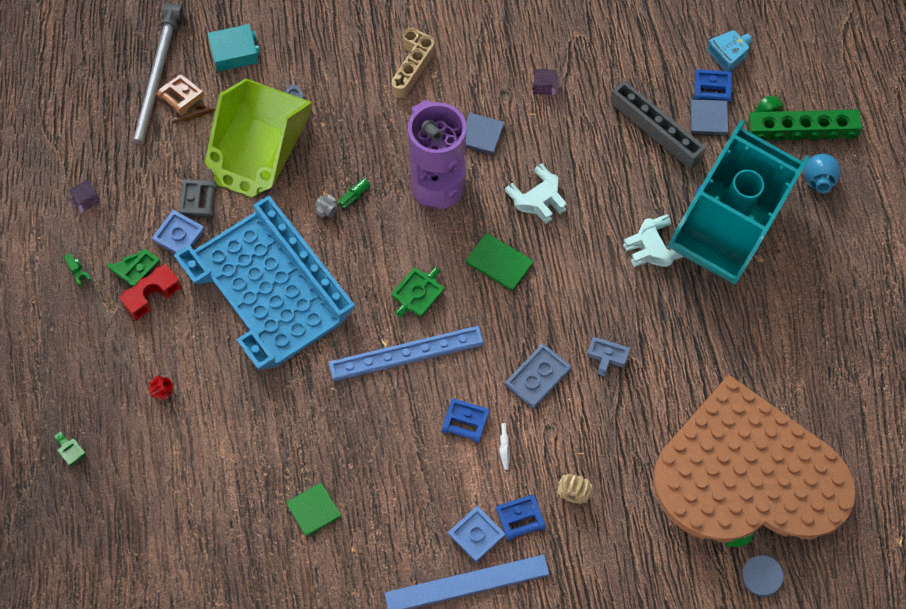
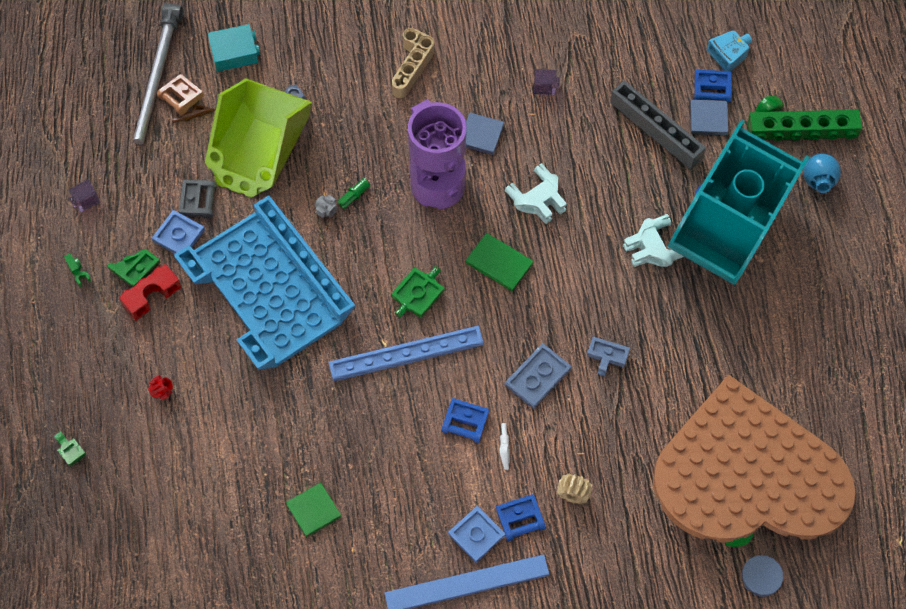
(429, 128): dark grey pin -> none

